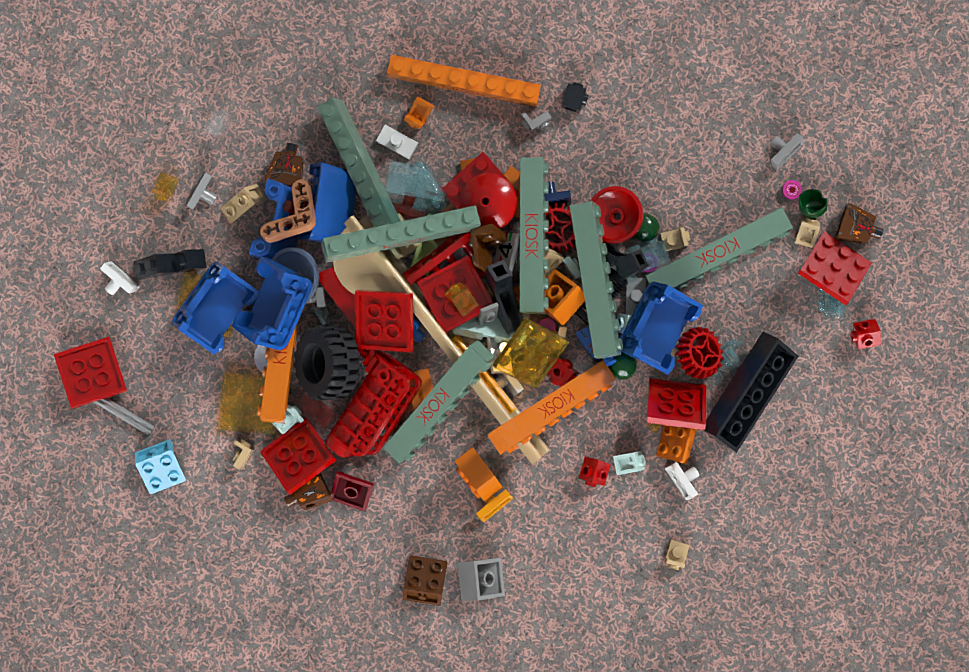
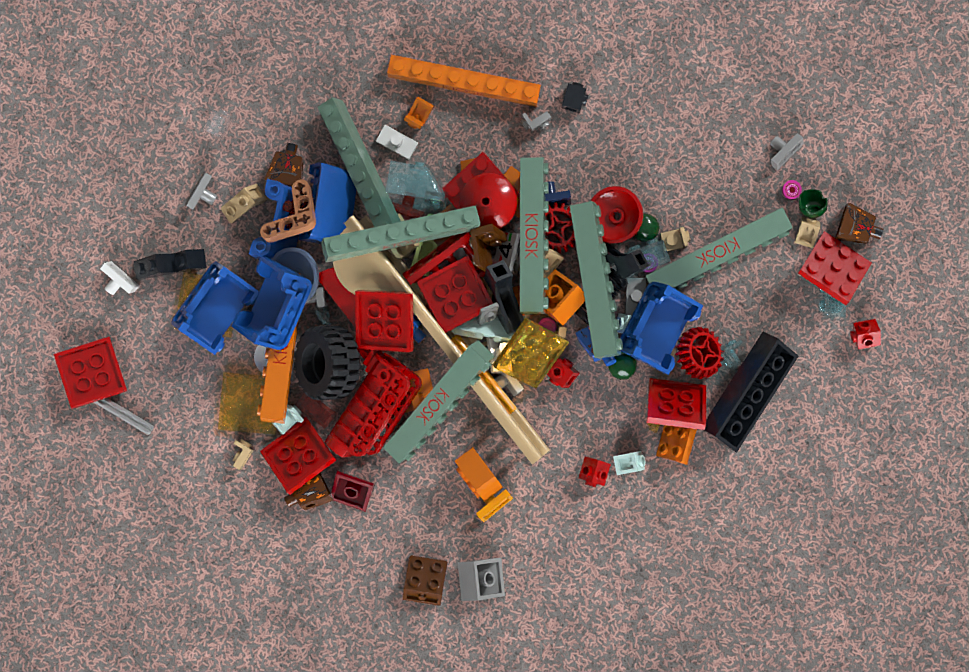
(159, 466): medium azure bracket -> none
(165, 187): clear yellow bracket -> none
(461, 298): clear yellow bracket -> none
(551, 407): orange brick -> none
(572, 267): light aqua bracket -> none
(676, 554): tan bracket -> none
(683, 479): white tile -> none

